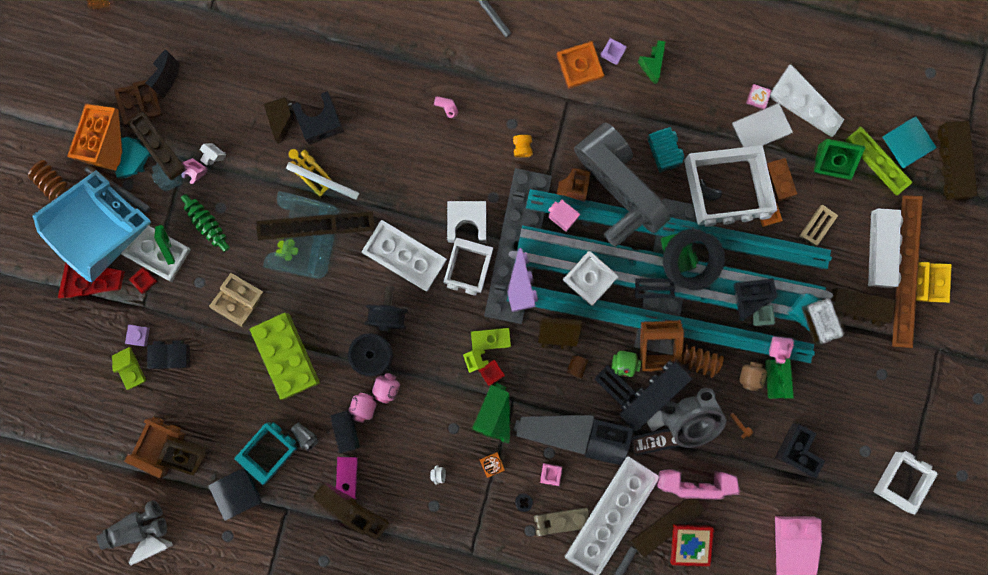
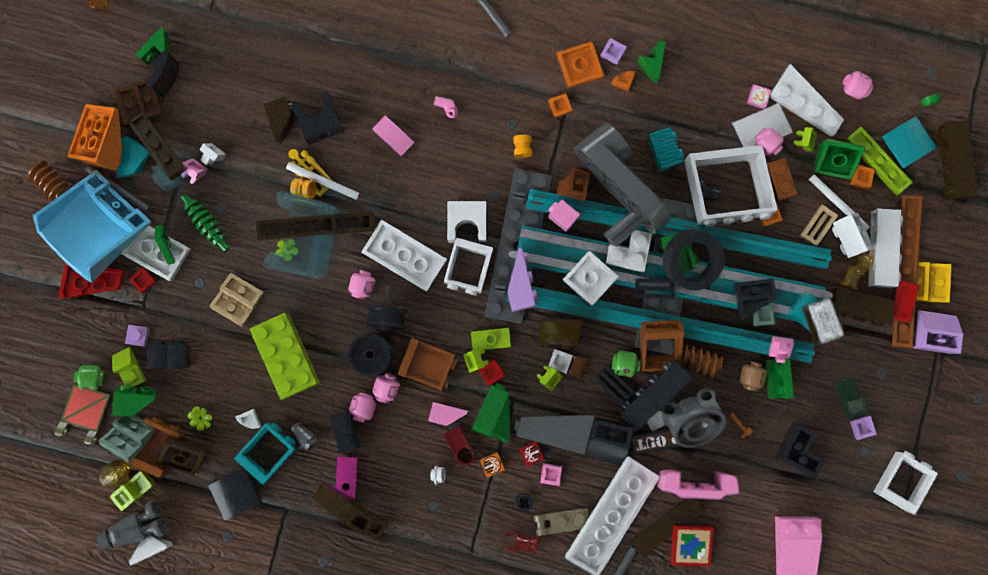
(84, 410): none -> flag
(89, 377): none -> bright green head
(114, 474): none -> clear yellow head
(127, 437): none -> sand green slope
(130, 400): none -> green slope
(132, 490): none -> lime slope
(156, 44): none -> green slope
(199, 418): none -> lime plant
(249, 419): none -> white tile
(303, 188): none -> light orange wheel
(361, 284): none -> bright pink head
(392, 135): none -> bright pink slope
(427, 364): none -> dark orange panel
(445, 414): none -> bright pink tile
(457, 441): none -> dark red piece
(522, 543): none -> clear red piece
(531, 453): none -> red tile
(551, 378): none -> lime tile
(560, 105): none -> orange tile
(560, 361): none -> white tile
(624, 80): none -> orange tile
(632, 257): none -> white plate
(770, 140): none -> bright pink head
(808, 139): none -> lime tile
(834, 198): none -> white bar
(850, 398): none -> clear green slope
(852, 235): none -> white slope
(854, 272): none -> clear yellow connector
(858, 85): none -> bright pink head
(863, 177): none -> orange tile
(863, 427): none -> lavender tile
(905, 301): none -> red tile
(931, 100): none -> green tile
(937, 333): none -> lavender slope

